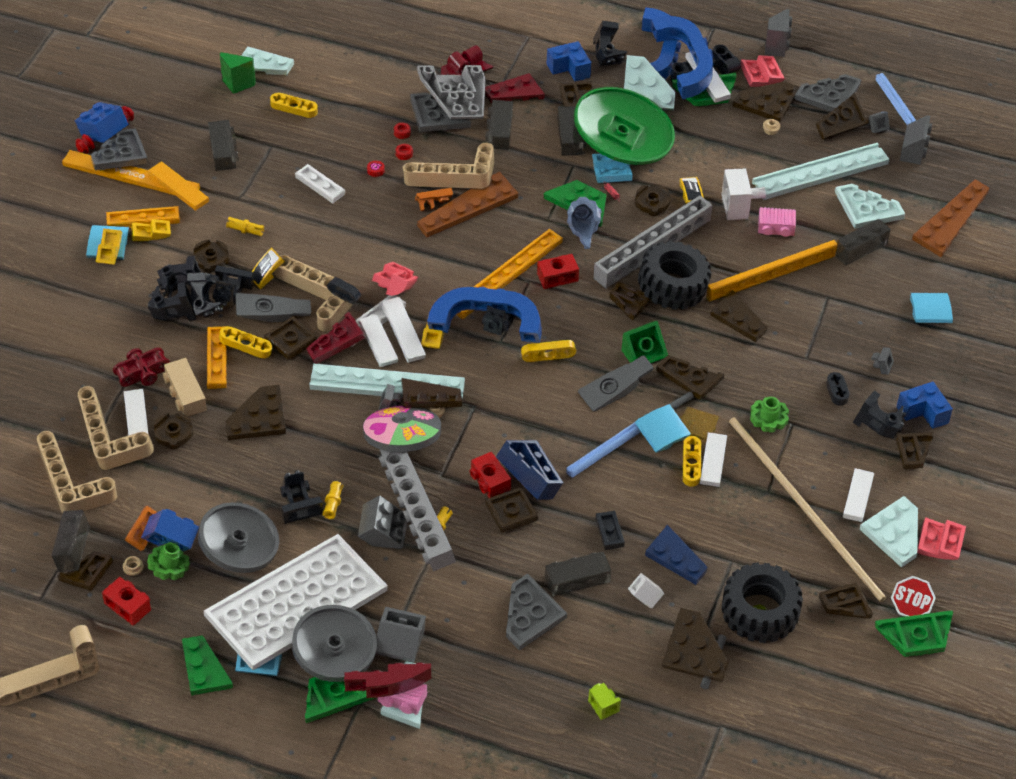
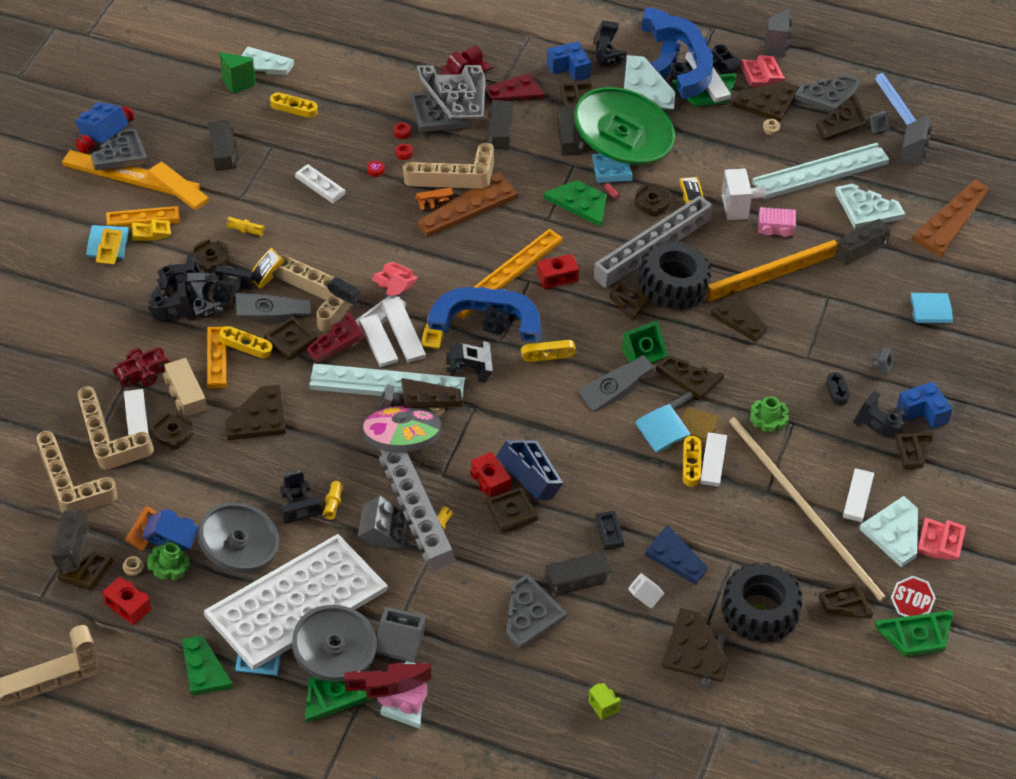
(480, 359): none -> black tile
(584, 219): sand blue hair -> none
(602, 450): light blue axle -> none

